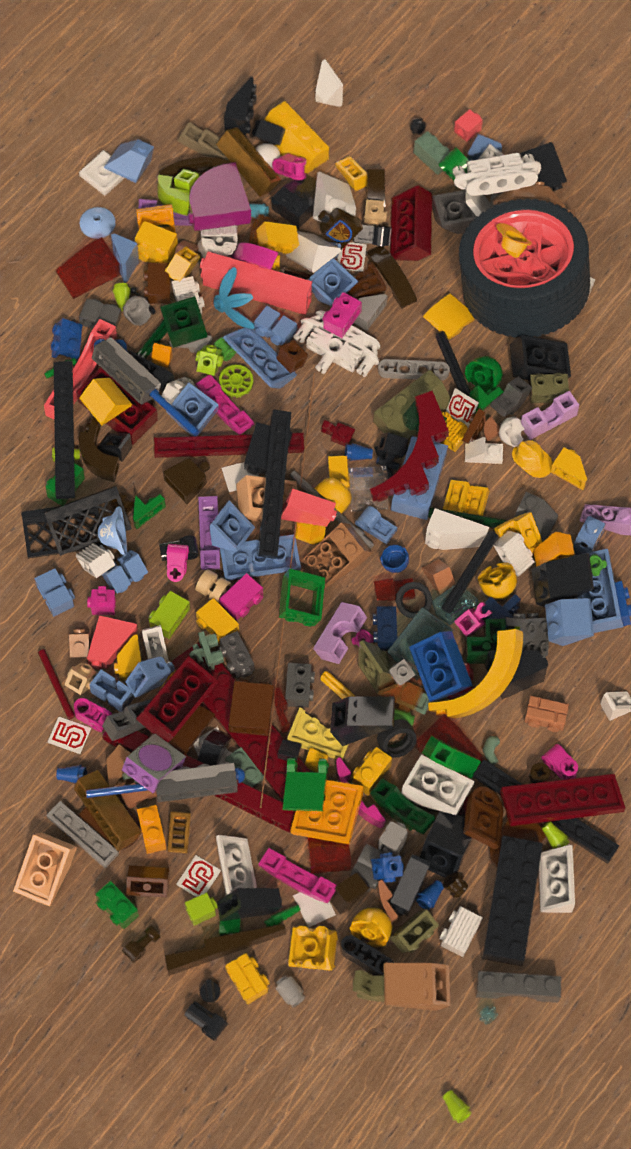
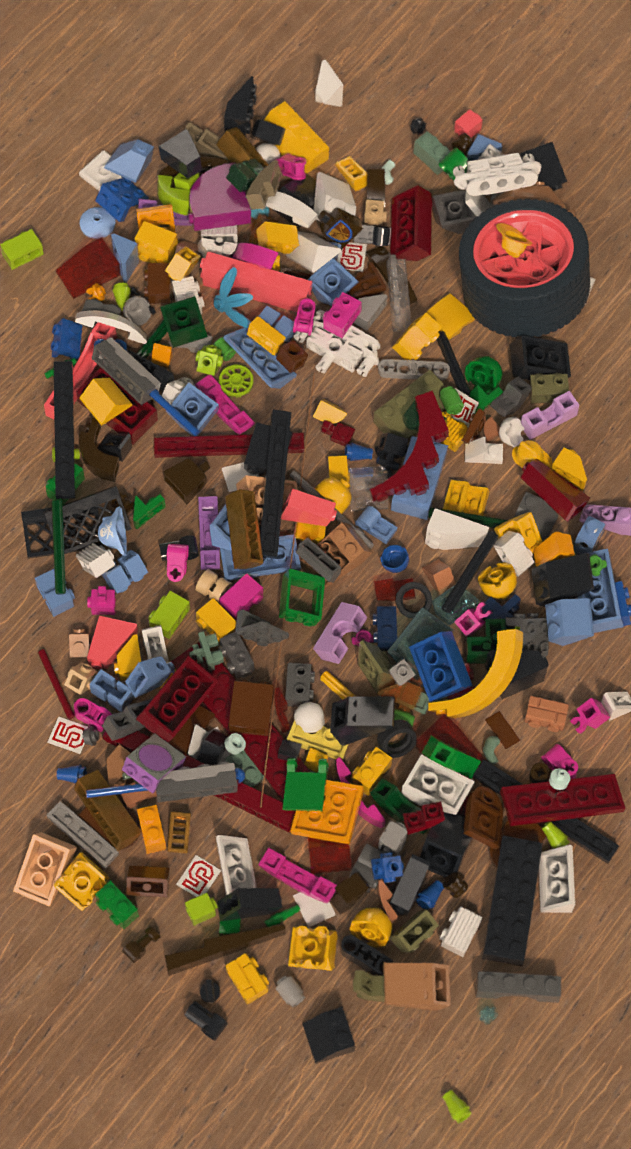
(21, 249): none -> lime brick
(58, 543): none -> dark green axle
(81, 881): none -> yellow slope
(89, 317): none -> white slope
(90, 736): none -> dark grey plate
(98, 292): none -> light orange plate
(118, 197): none -> blue bracket
(181, 154): none -> slope
(197, 740): none -> white sticker
(235, 743): none -> light aqua tile
(244, 173): none -> clear green piece
(244, 529): none -> pearl gold brick
(258, 629): none -> dark grey bracket
(264, 186): none -> dark tan slope
(265, 335): none -> yellow slope
(288, 205): none -> white slope
(305, 319): none -> dark pink piece
(309, 717): none -> white hair
(319, 560): none -> dark grey piece
(329, 412): none -> yellow brick
(329, 1035): none -> black slope
(388, 167): none -> light aqua arm
(398, 293): none -> clear fence
(417, 335): none -> yellow brick
(423, 819): none -> dark red slope
(451, 400): none -> bright green brick
(463, 143): none -> dark brown wheel
(502, 730): none -> reddish brown sticker
(554, 489): none -> dark red slope
(559, 779): none -> light aqua tile
(591, 714): none -> dark pink brick

